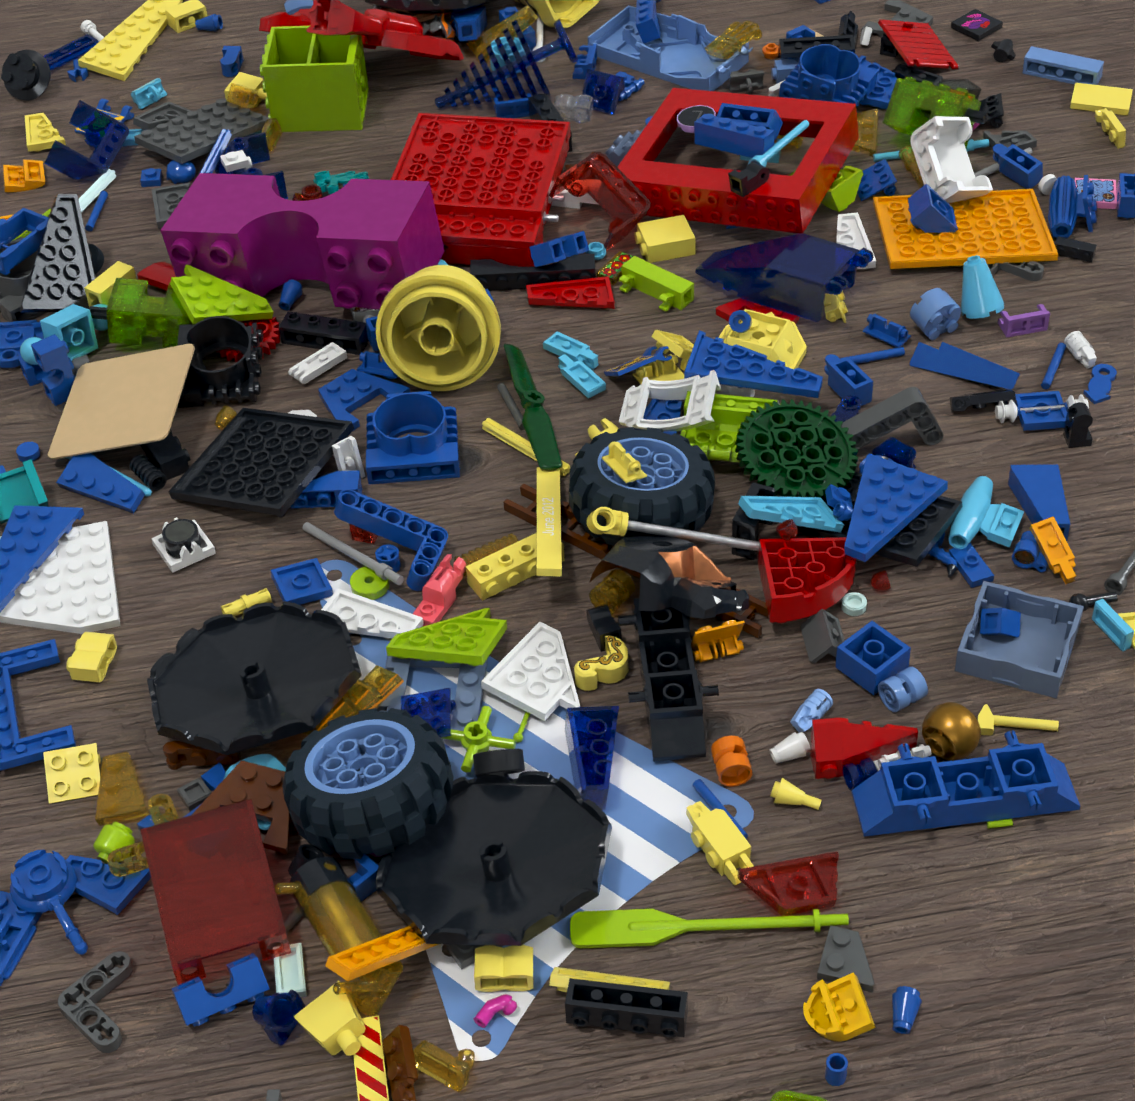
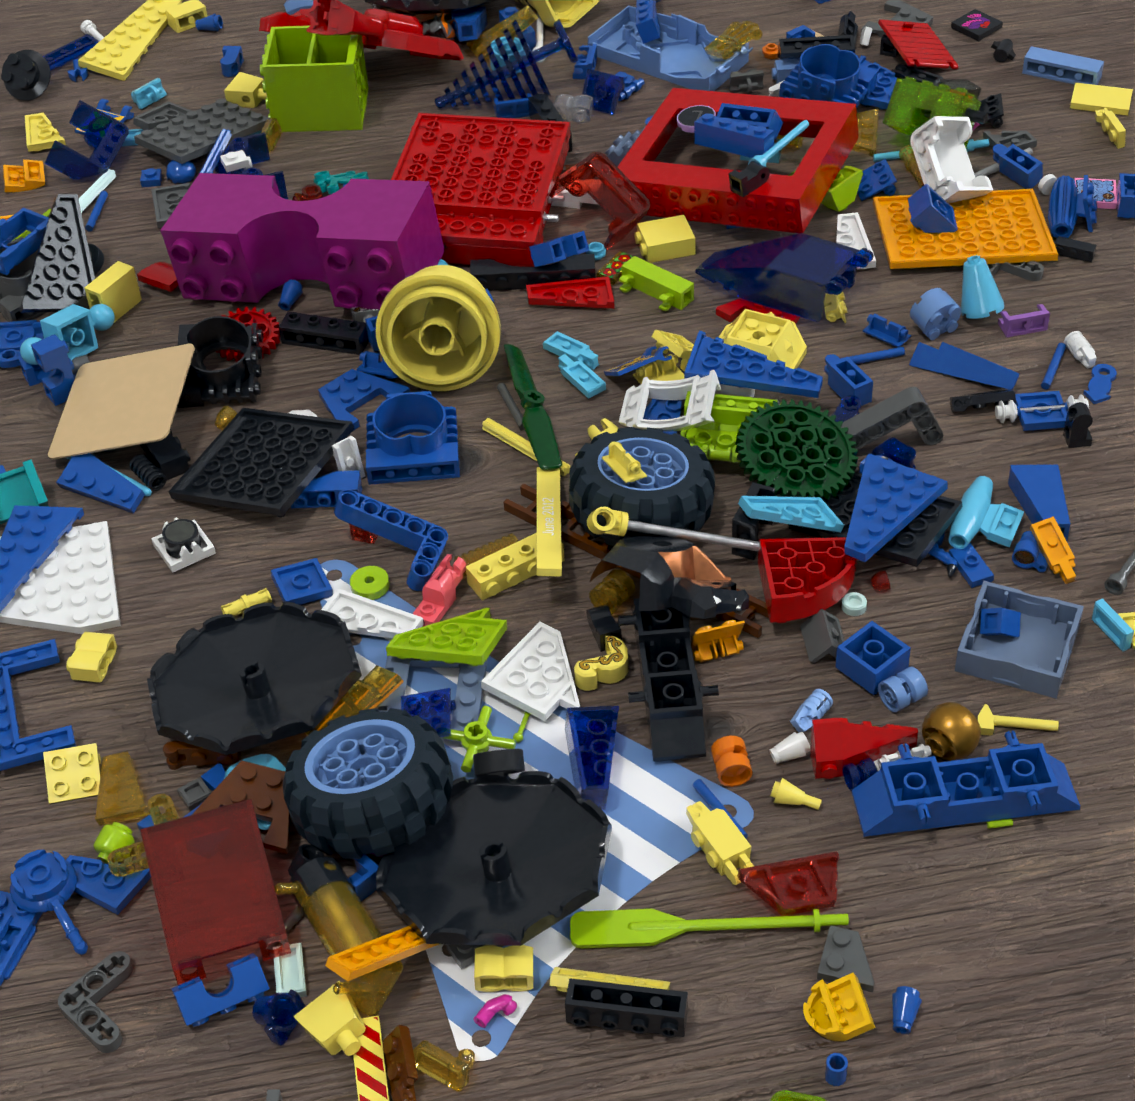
(28, 451): blue tile -> none
(135, 314): clear neon green piece -> none
(210, 296): lime wing -> none
(242, 96): clear yellow brick -> none
(318, 363): white hinge -> none
(381, 569): light grey bar -> none
(389, 555): blue wheel -> none
(735, 321): blue tile -> none
(787, 529): clear red hinge -> none
(841, 502): blue plate -> none
(1081, 599): black bar -> none

